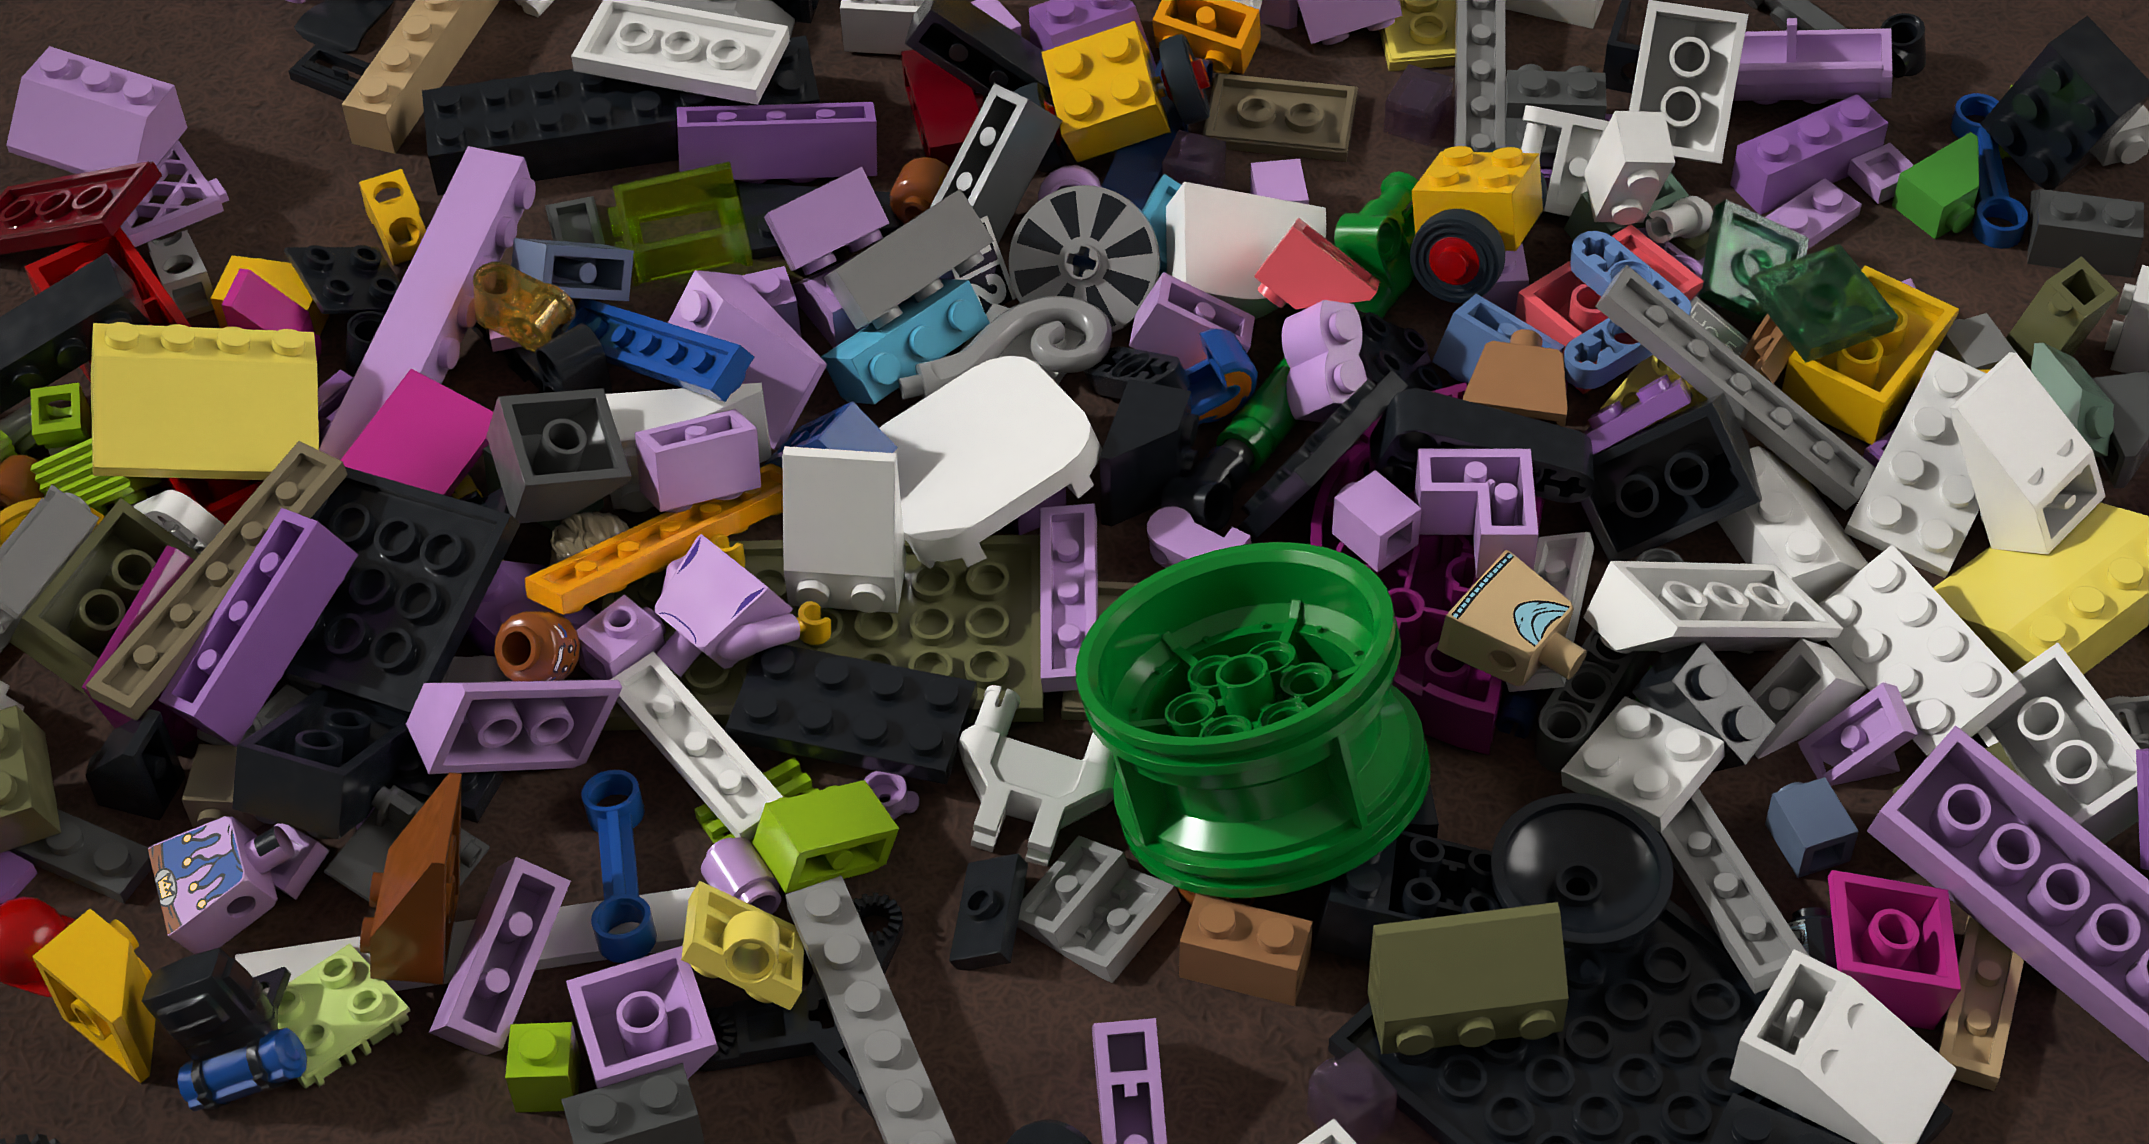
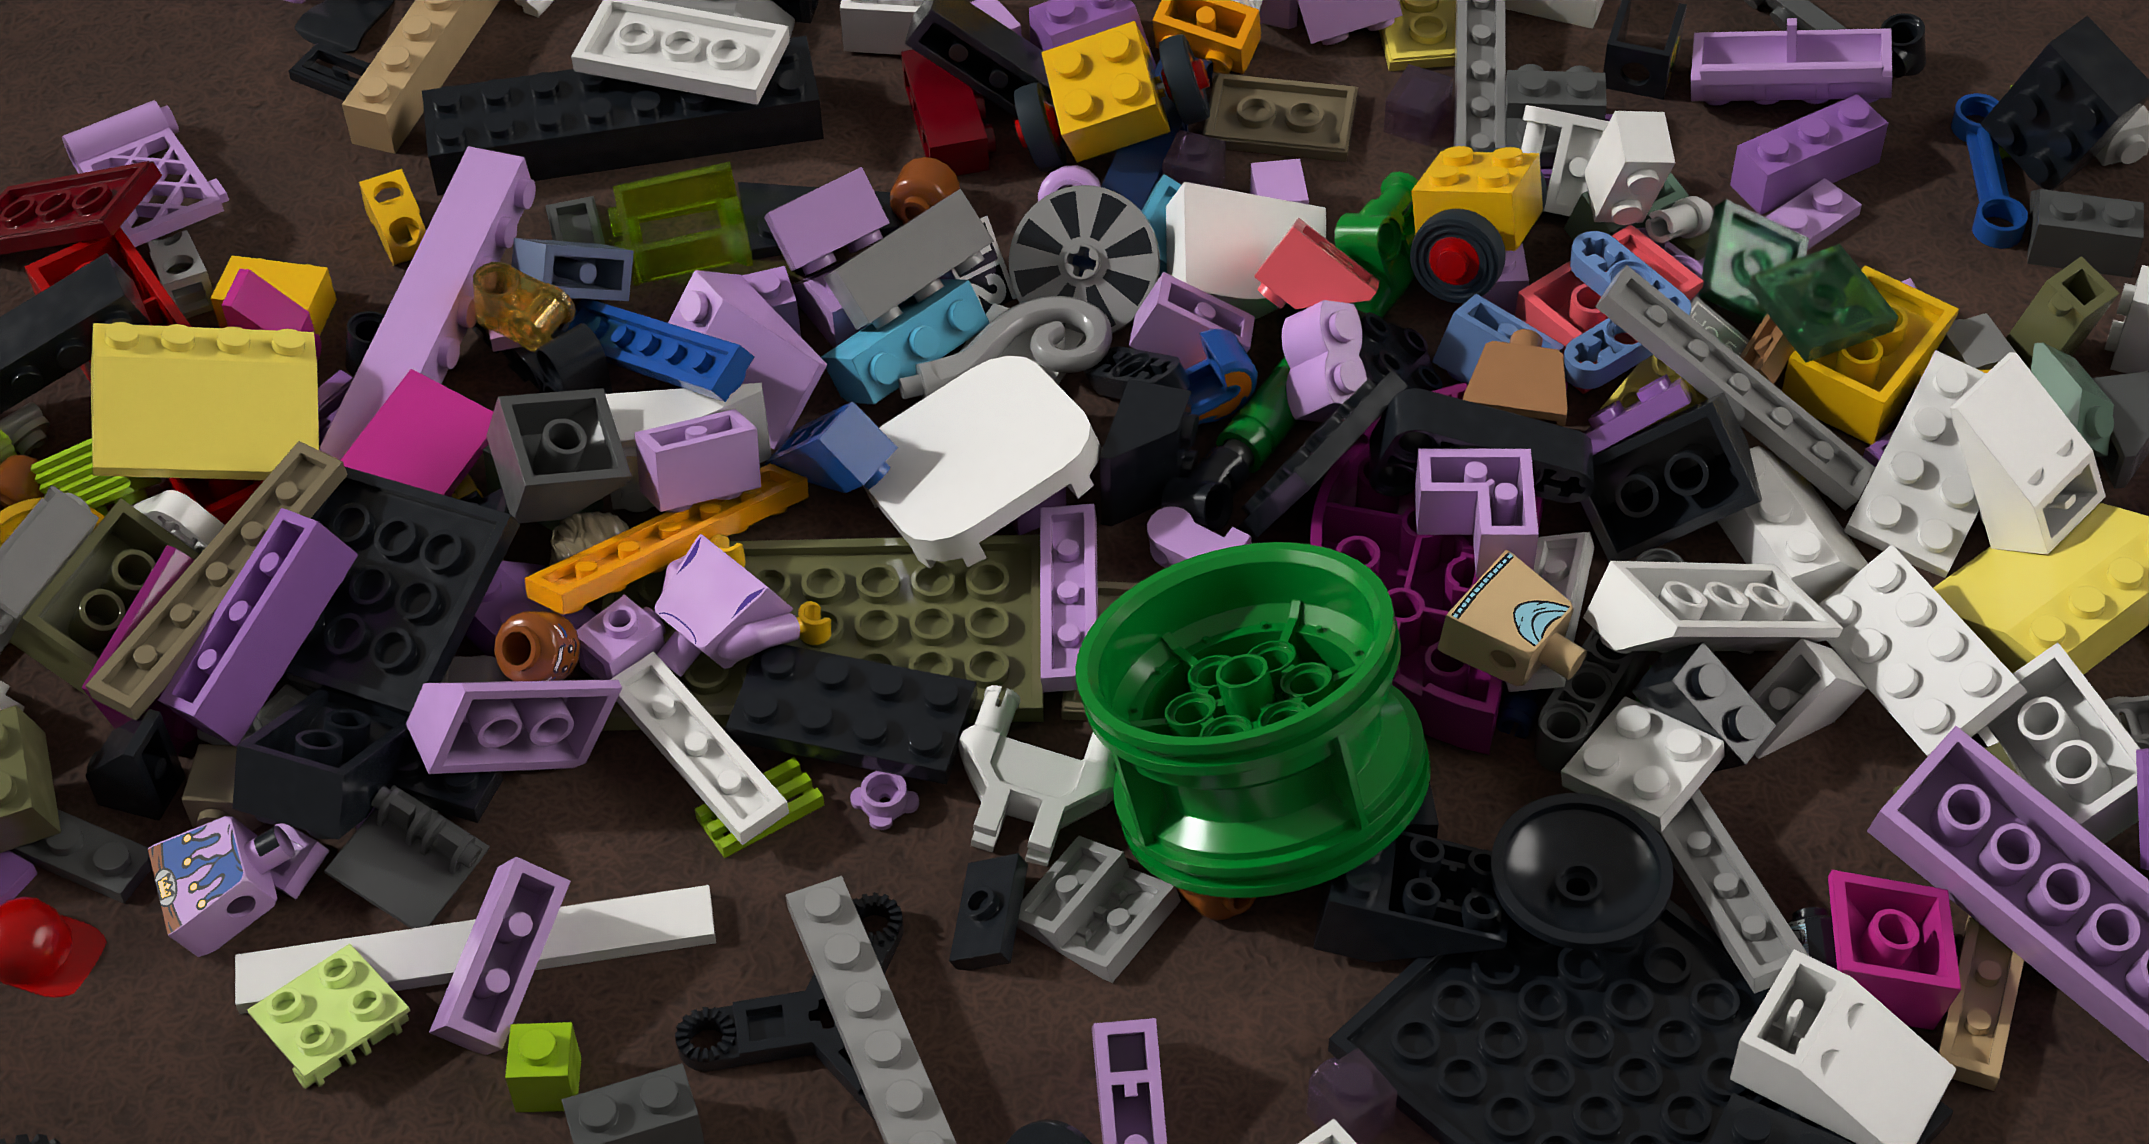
(60, 427): lime leg -> none
(92, 115): lavender slope -> none
(101, 989): yellow slope -> none
(225, 1027): black piece -> none
(345, 277): black hinge -> none
(418, 893): dark orange slope -> none
(618, 867): blue piece -> none
(642, 1018): lavender slope -> none
(741, 872): lavender brick -> none
(743, 946): light yellow plate -> none
(780, 140): medium lavender brick -> none
(824, 835): lime brick -> none
(842, 529): white slope -> none
(1000, 156): dark grey brick -> none
(1245, 949): medium nougat brick -> none
(1376, 520): lavender brick -> none
(1468, 979): olive slope -> none
(1691, 74): white slope -> none
(1811, 826): sand blue brick -> none
(1861, 738): lavender slope -> none
(1879, 171): lavender plate -> none
(1941, 188): bright green slope -> none

